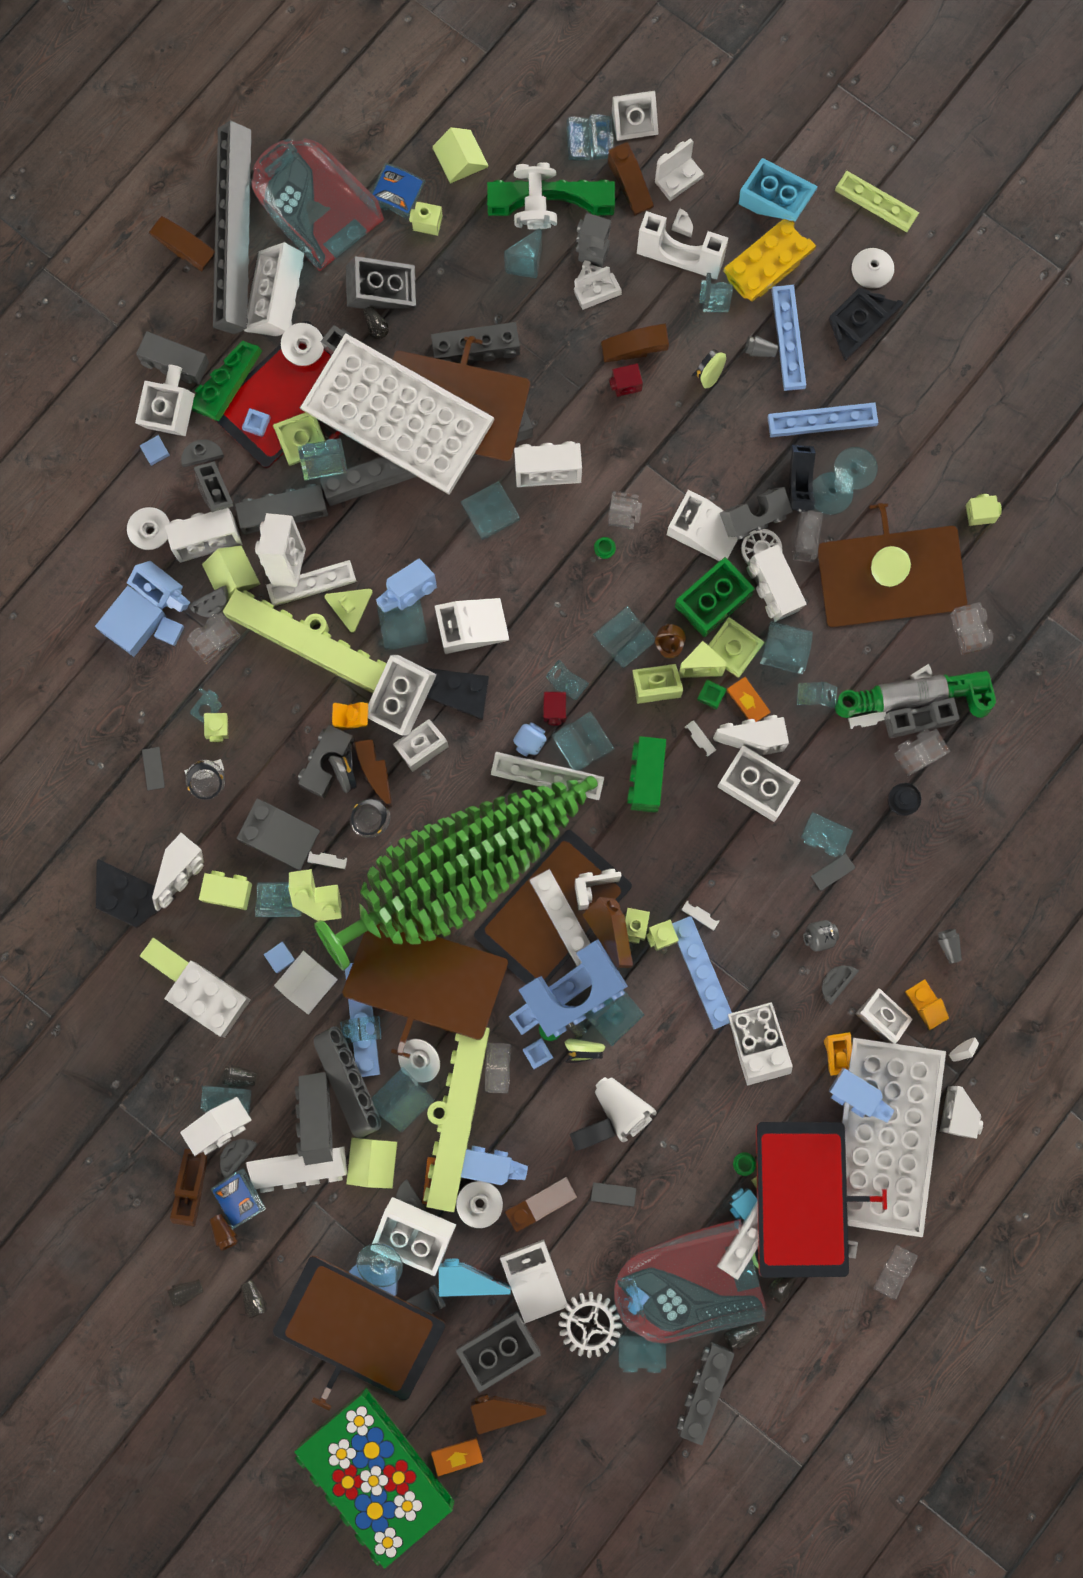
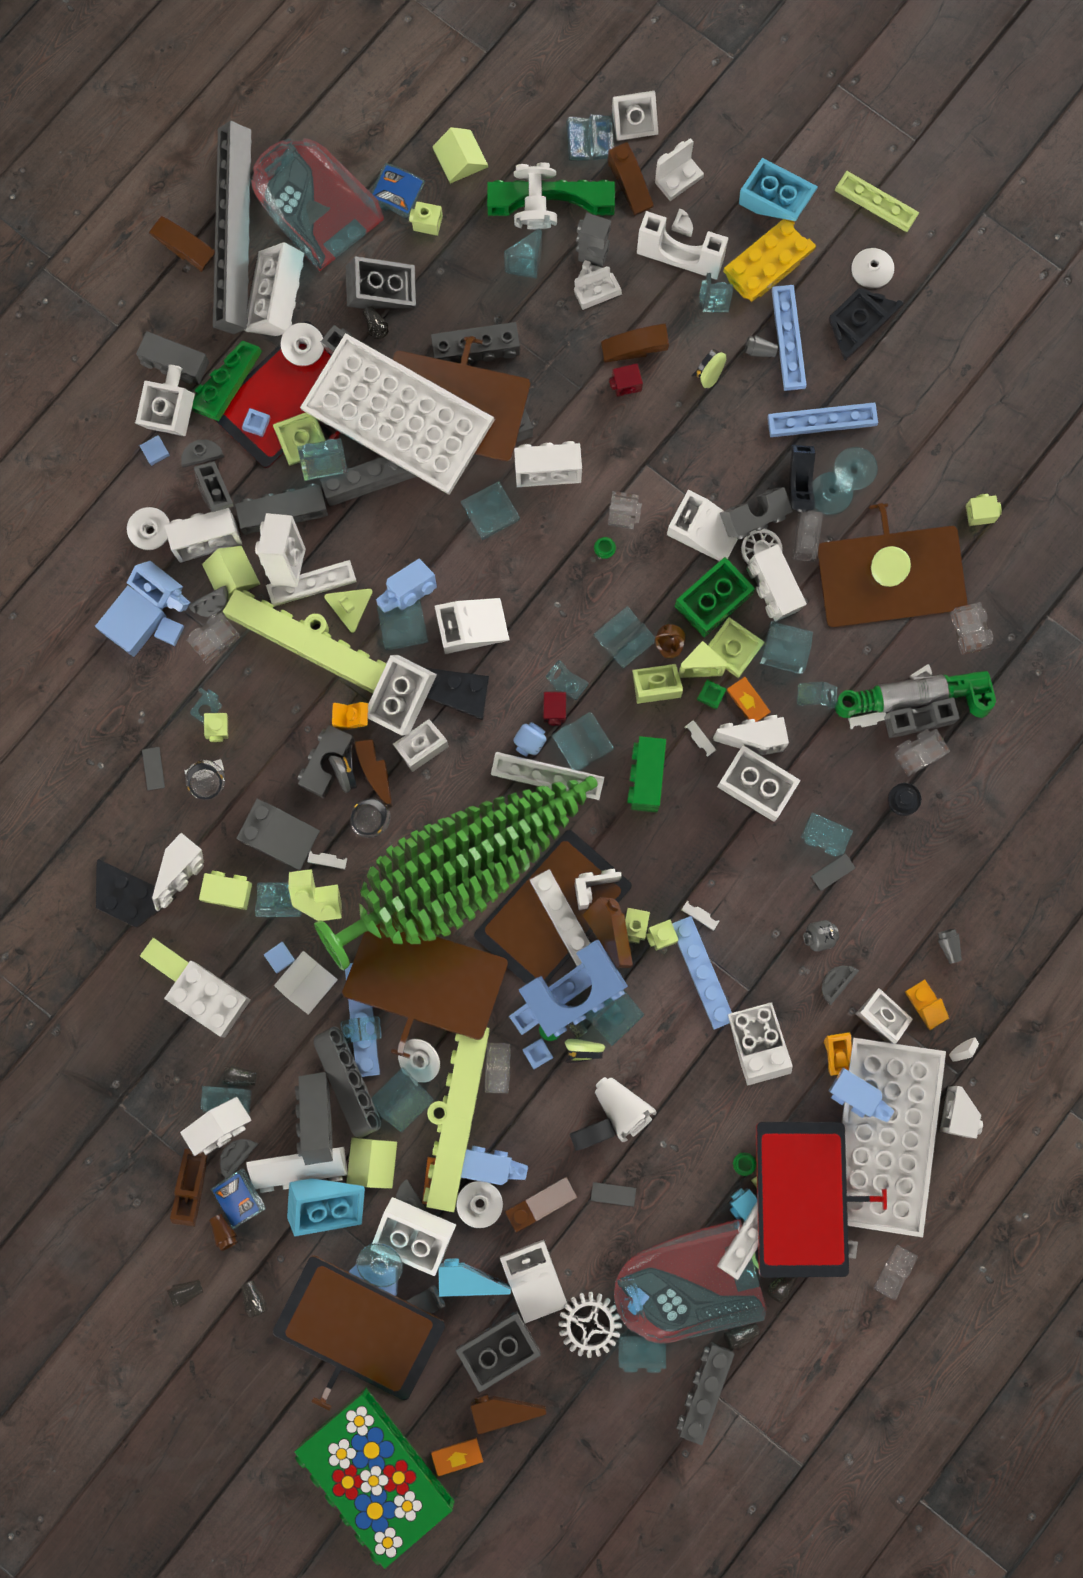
(323, 1205): none -> medium azure slope

